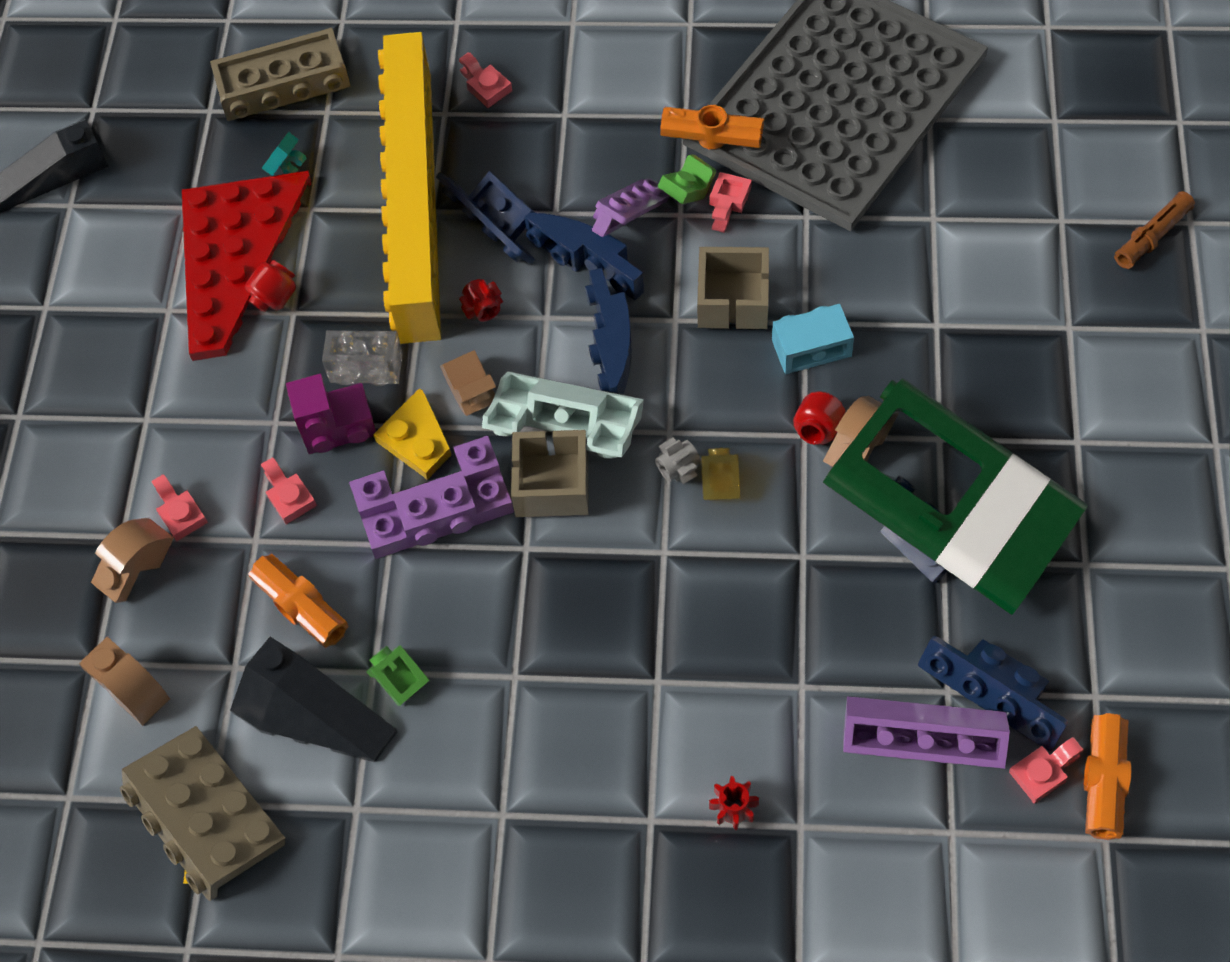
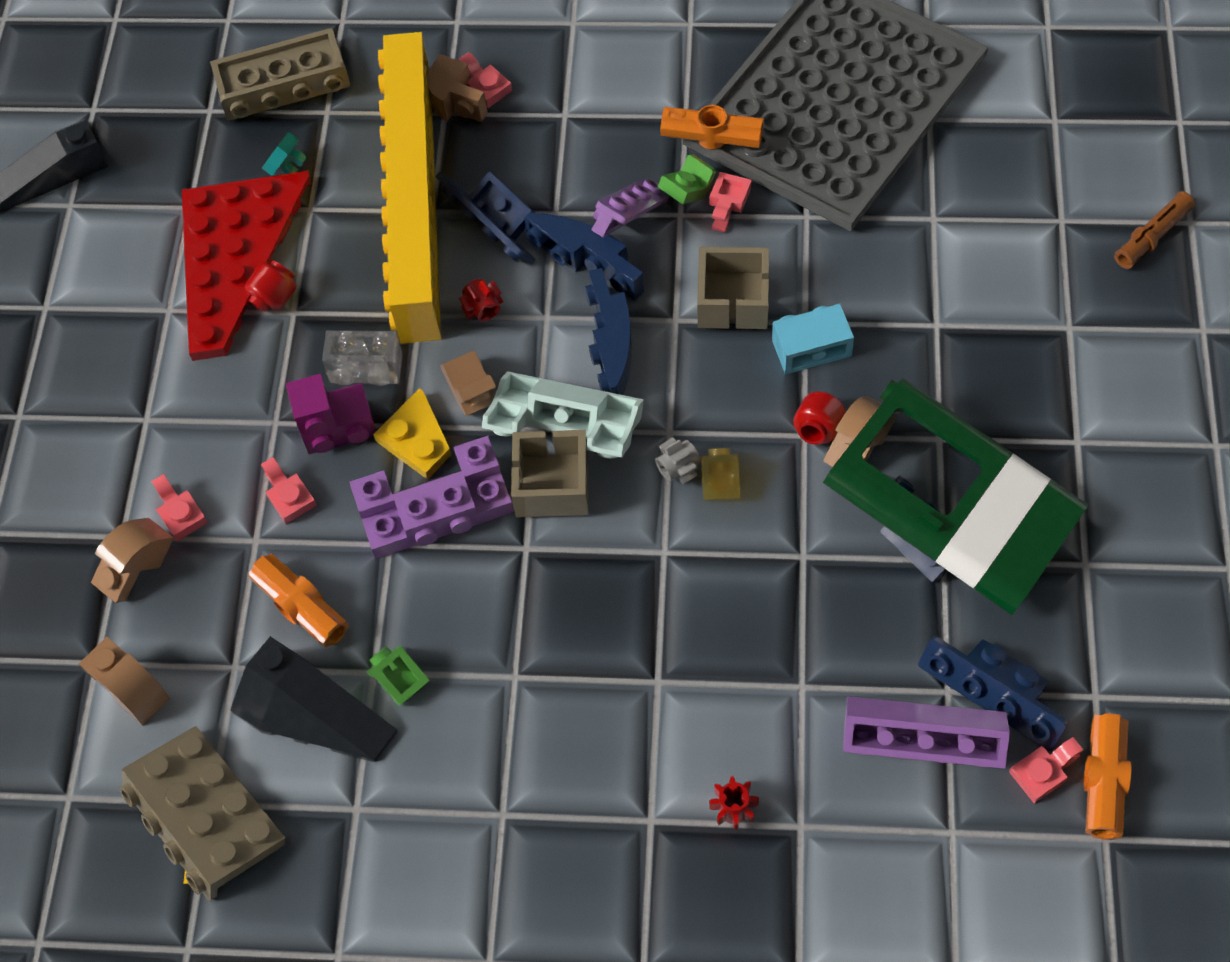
(450, 91): none -> medium nougat brick

